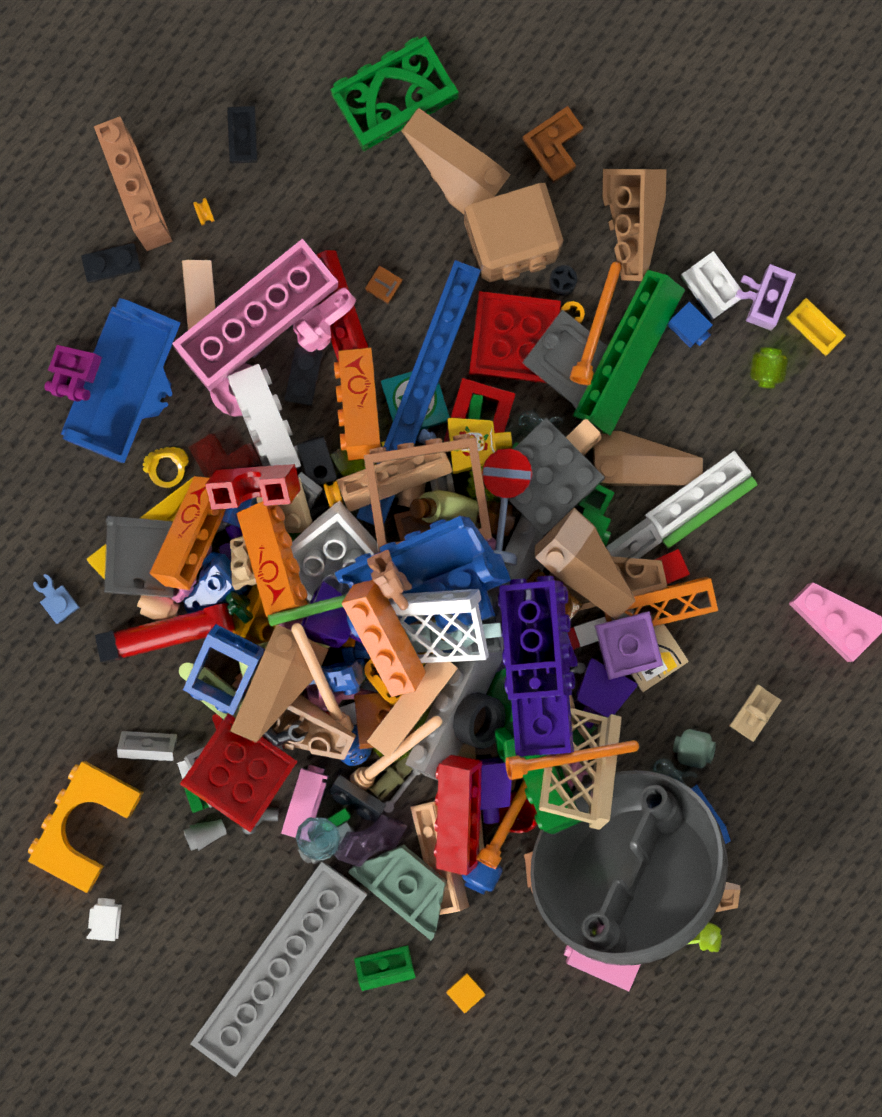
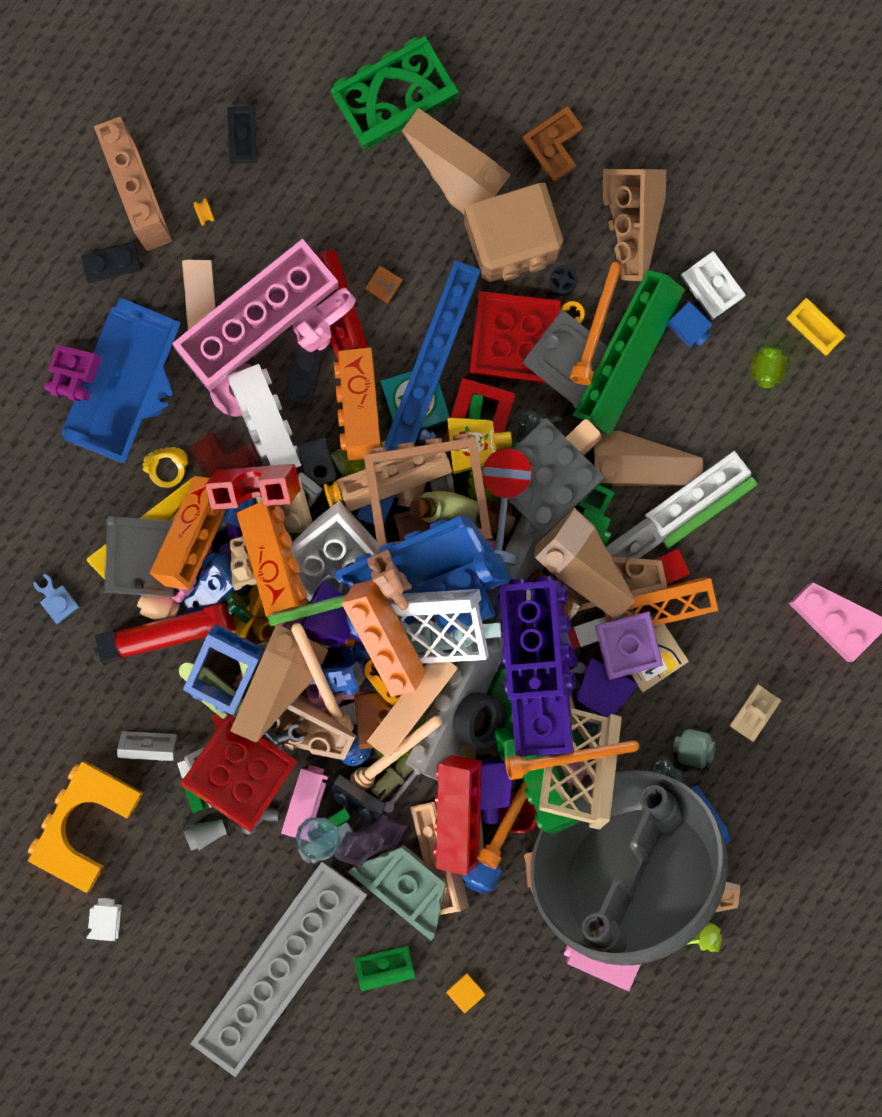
(769, 297): lavender brick -> none

